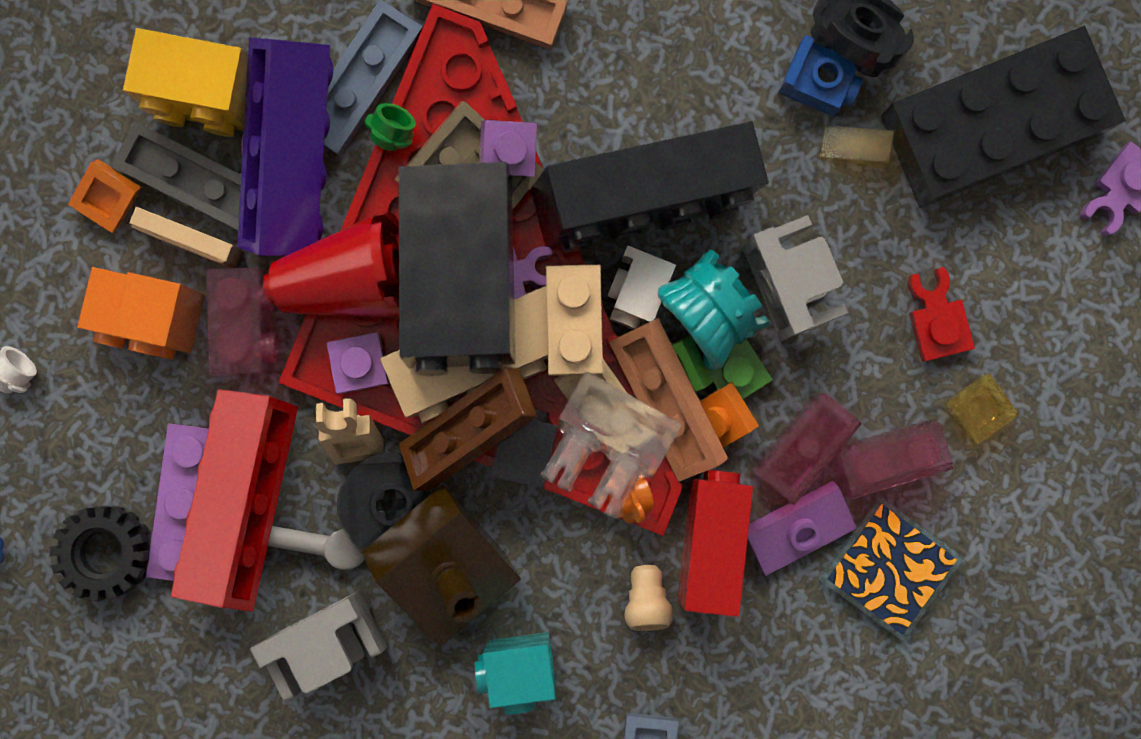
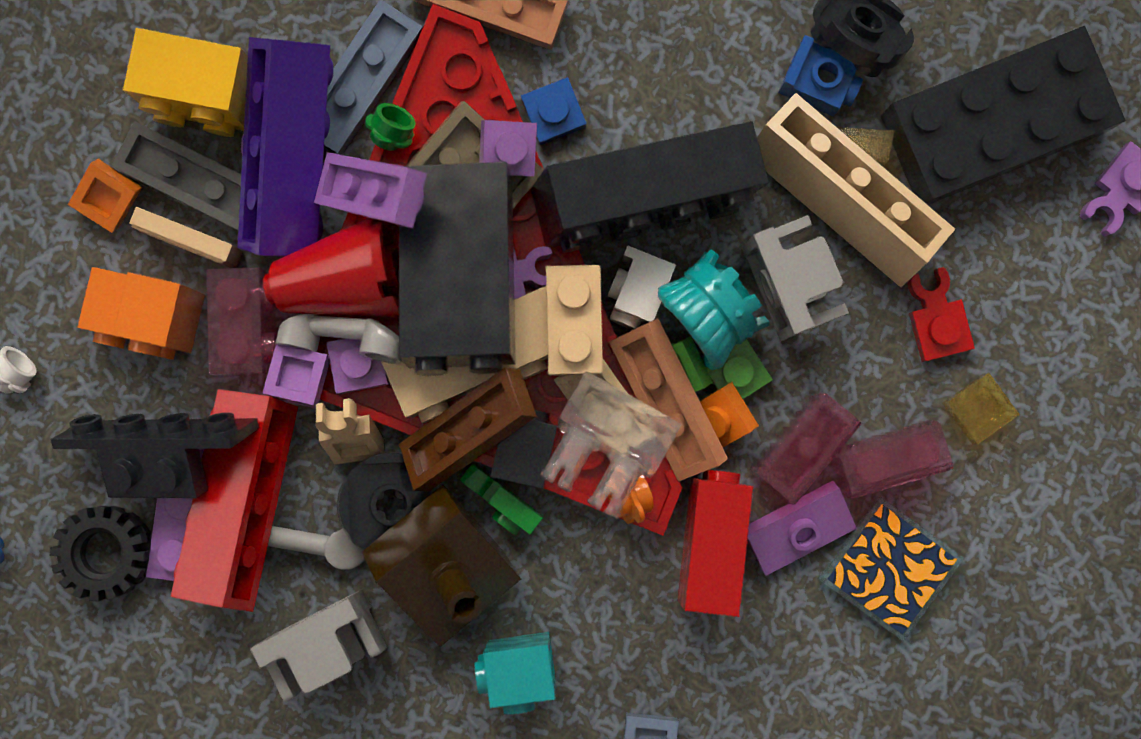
(156, 454): none -> black bracket
(296, 375): none -> medium lavender plate
(306, 329): none -> light grey bar
(371, 189): none -> medium lavender plate
(511, 510): none -> green plate
(554, 111): none -> blue plate
(647, 601): tan piece -> none
(851, 191): none -> tan brick

